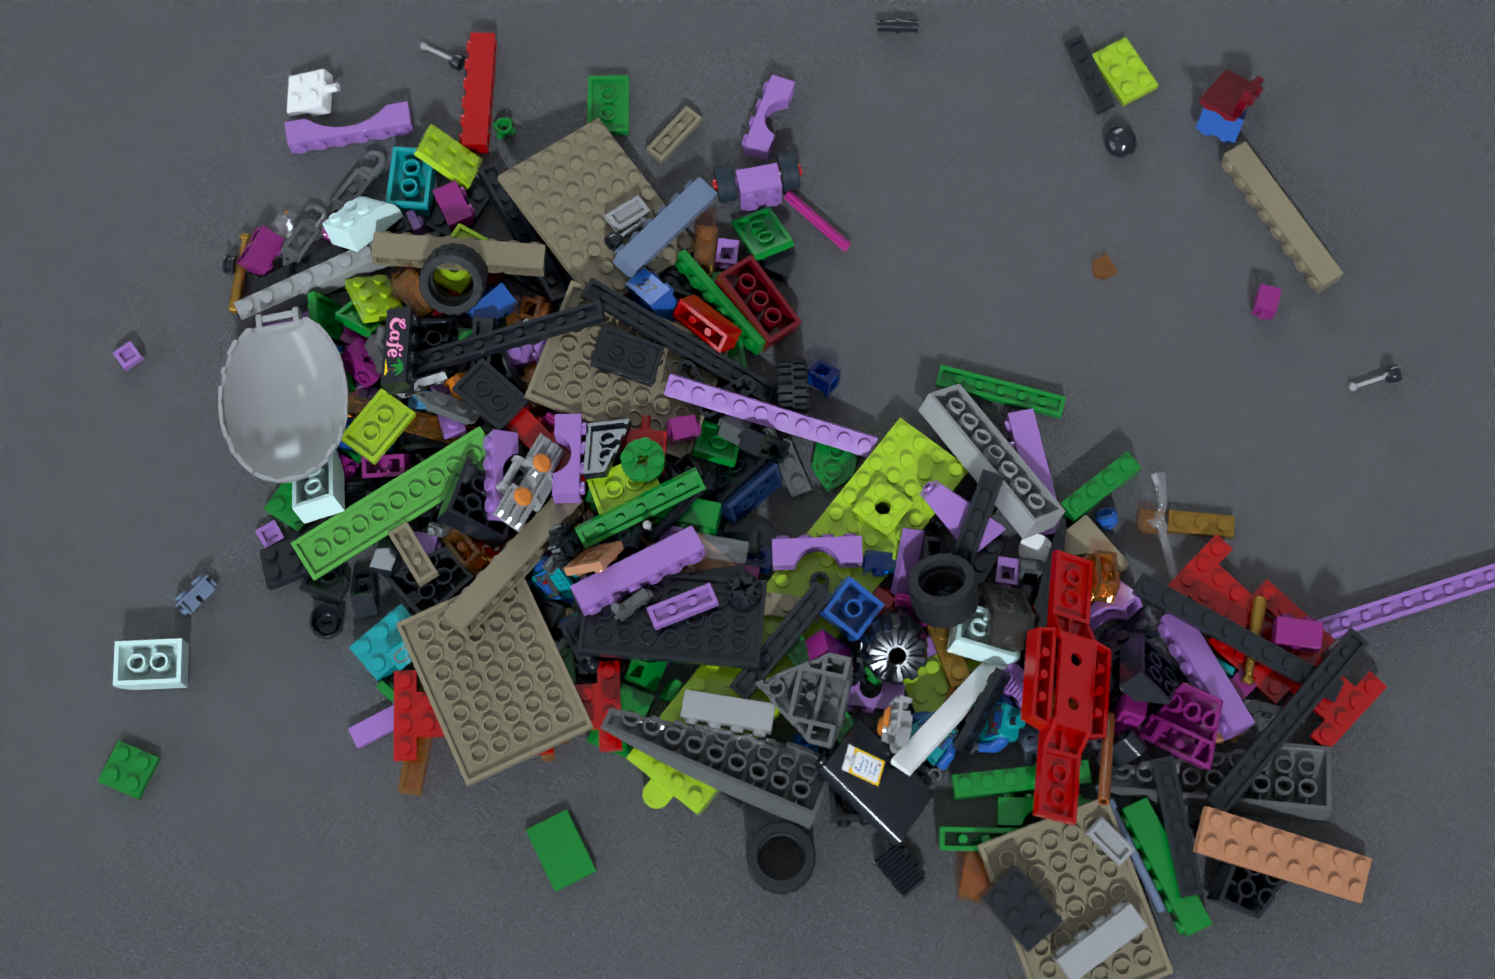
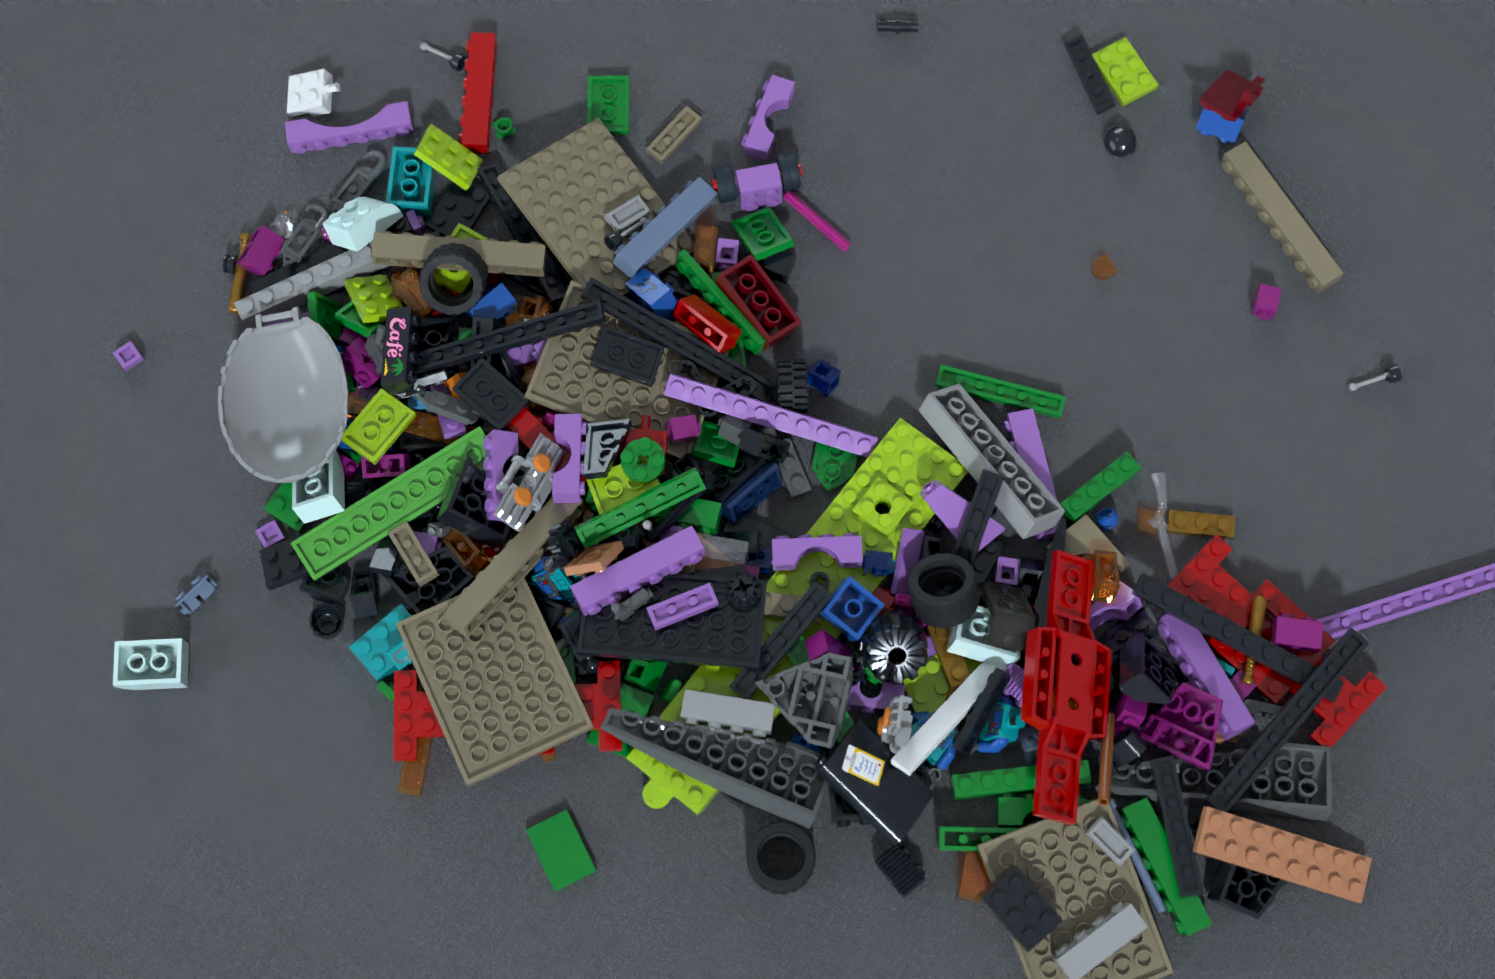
(129, 770): green plate -> none
(373, 727): medium lavender tile -> none
(453, 205): magenta brick -> none
(1035, 548): white sticker -> none

